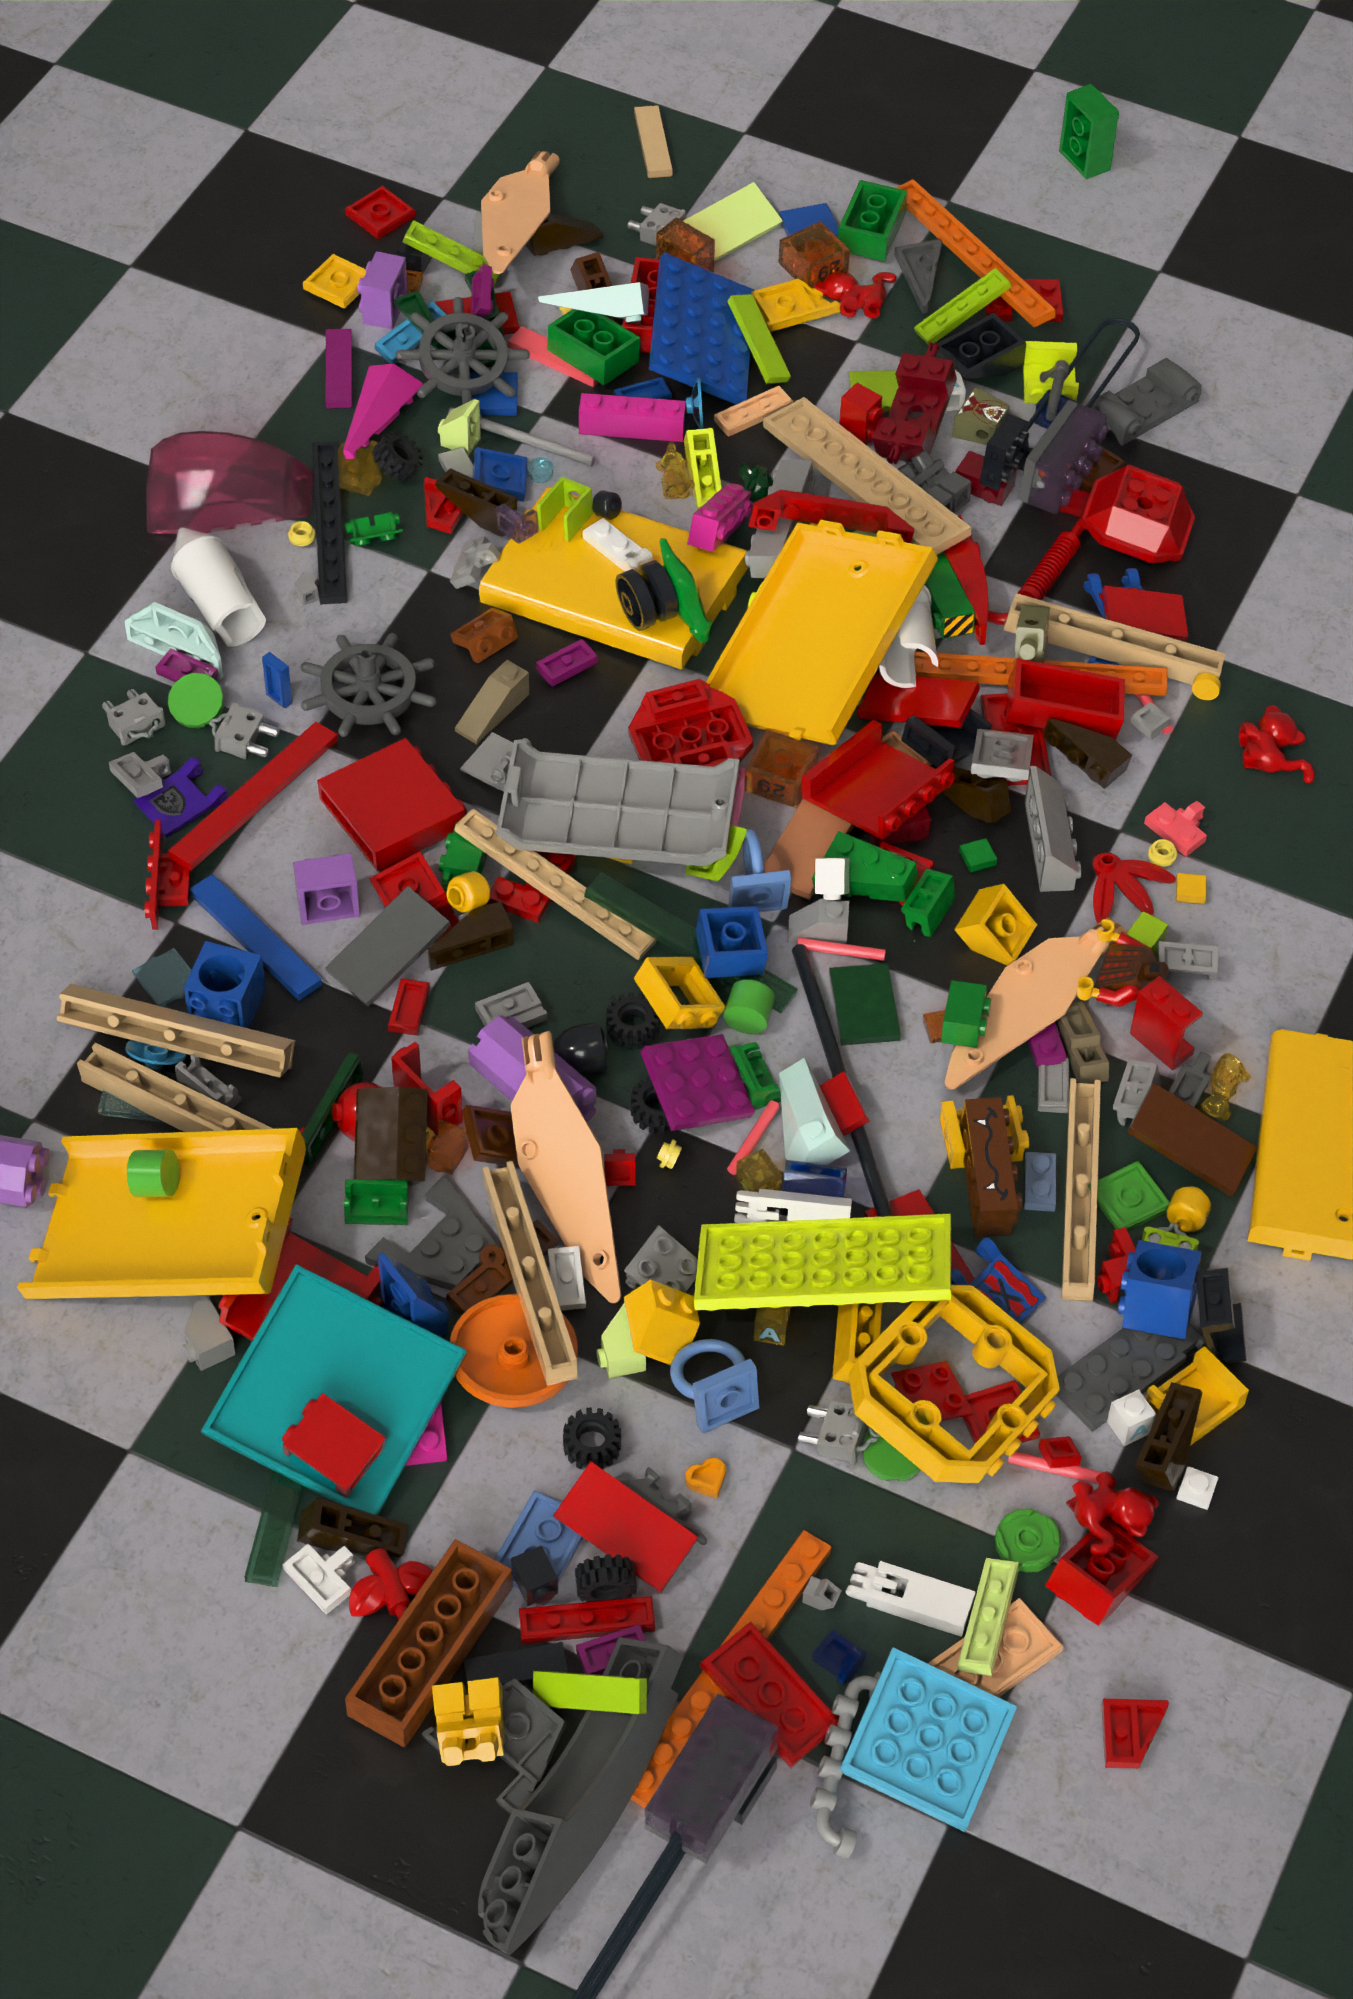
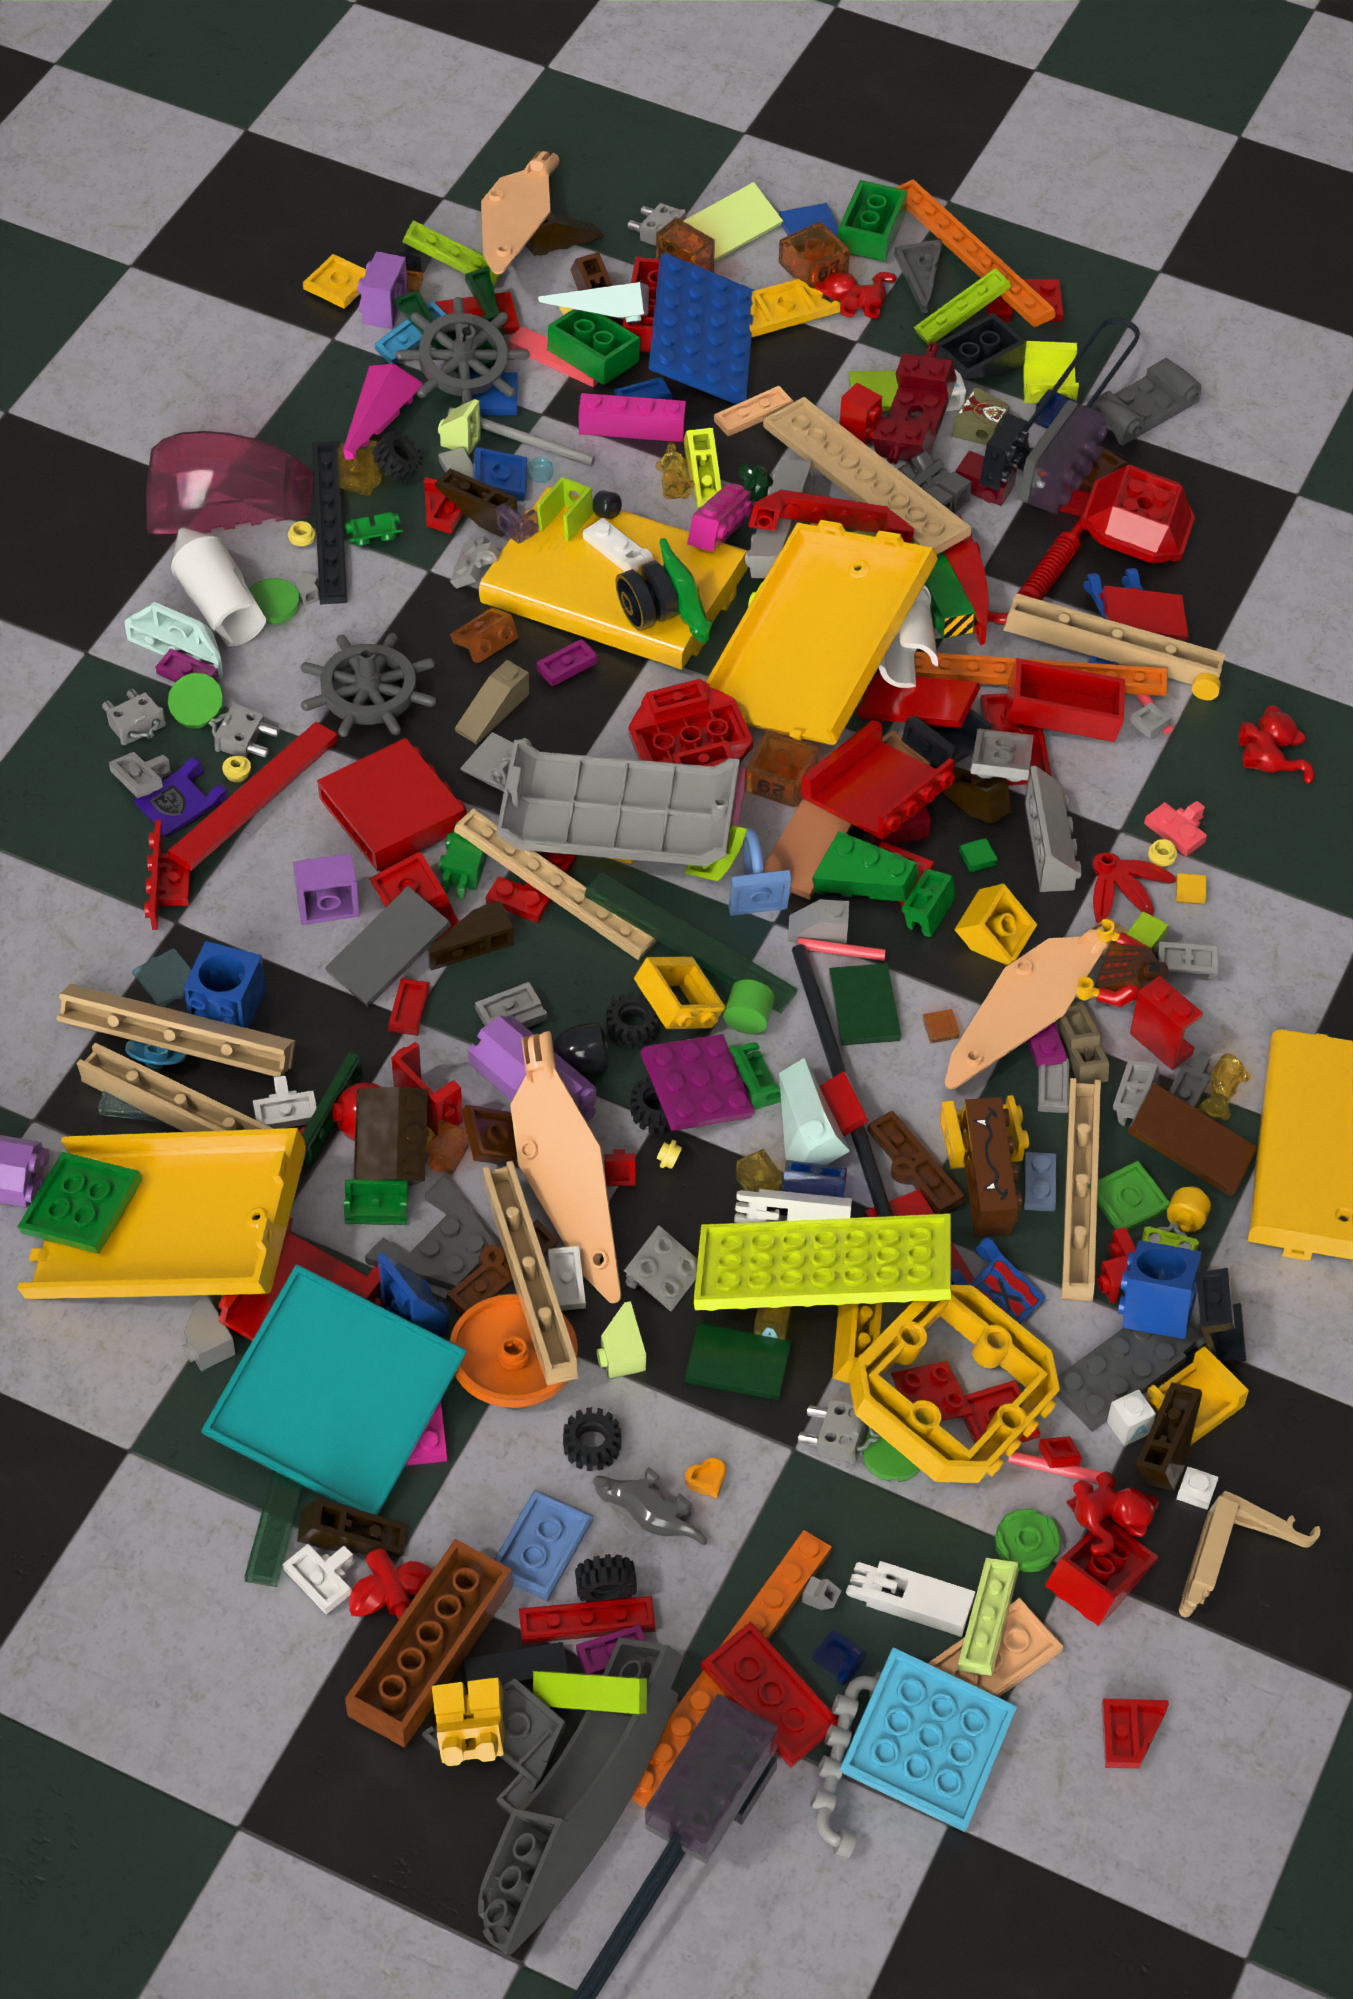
(80, 1202): none -> green plate
(153, 1173): bright green piece -> none
(204, 1082): light grey hinge -> none
(236, 768): none -> light yellow plate
(255, 937): blue tile -> none
(276, 599): none -> bright green tile
(277, 680): blue tile -> none
(285, 1107): none -> white hinge
(334, 1443): red panel -> none
(338, 368): magenta tile -> none
(380, 212): red tile -> none
(468, 892): yellow head -> none
(481, 291): magenta plate -> none
(534, 1576): black brick -> none
(626, 1525): red tile -> none
(653, 141): tan tile -> none
(661, 1320): yellow slope -> none
(694, 404): dark azure dish -> none
(723, 1394): medium blue tile -> none
(731, 942): blue brick -> none
(738, 1361): none -> dark green tile
(755, 1134): coral bar -> none
(759, 338): lime tile -> none
(832, 877): white brick -> none
(914, 1163): none -> reddish brown hinge
(964, 1014): green brick -> none
(1032, 639): olive torso -> none
(1059, 373): dark grey piece -> none
(1088, 131): green brick -> none
(1092, 752): dark brown slope -> none
(1225, 1512): none -> tan hinge

